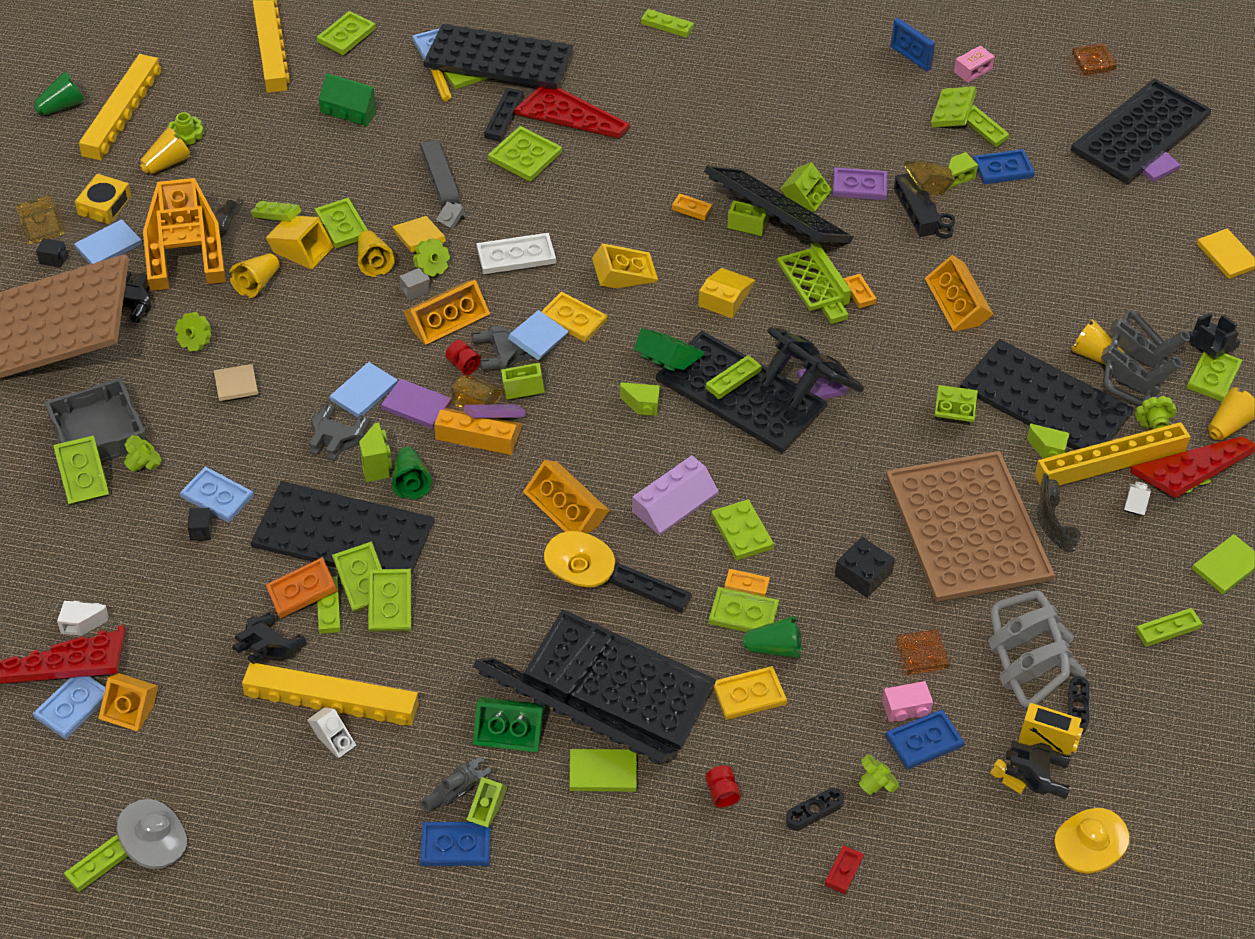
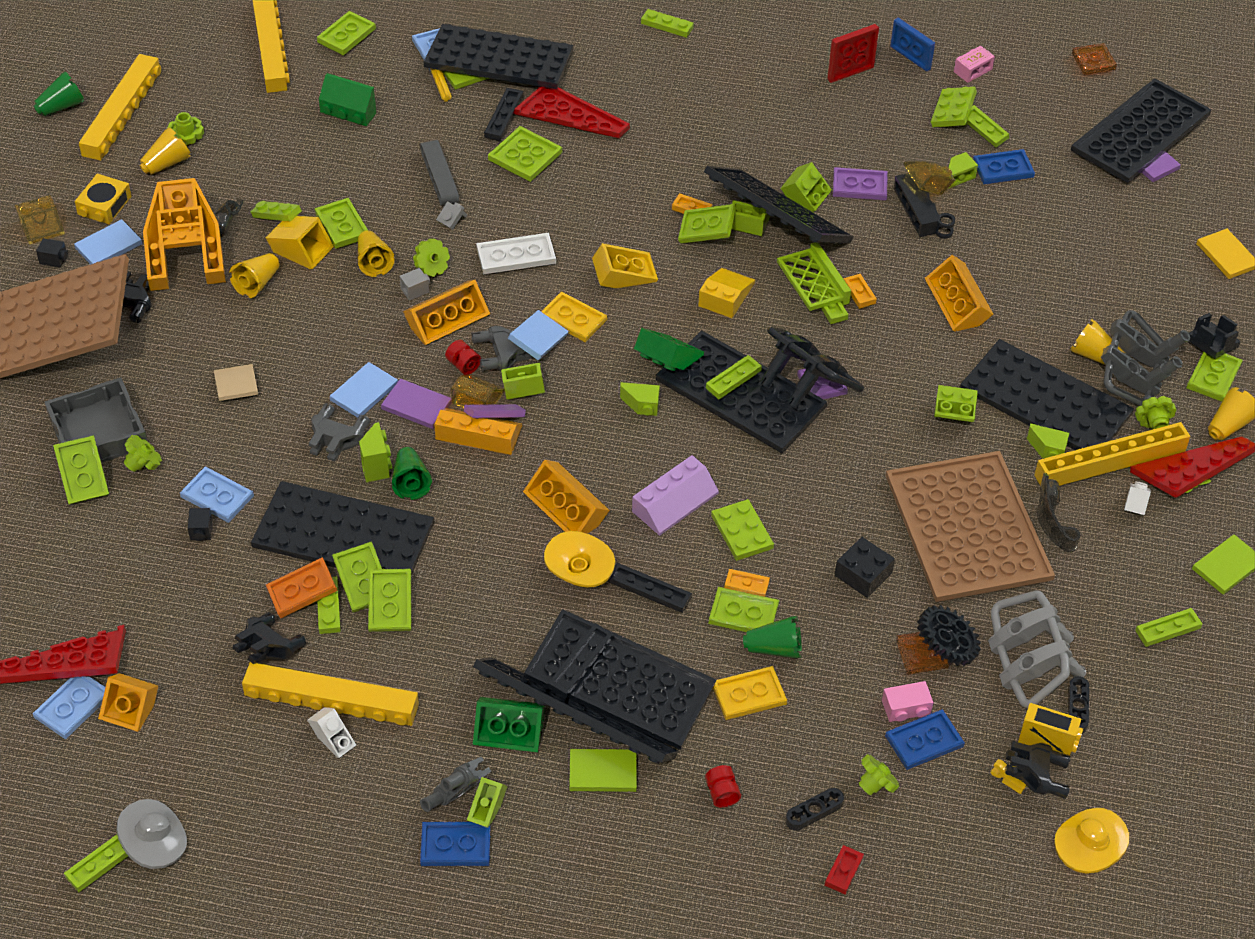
(80, 618): white slope -> none
(193, 331): lime plant -> none
(417, 230): yellow tile -> none
(707, 223): none -> lime tile
(853, 53): none -> red plate
(949, 635): none -> black gear

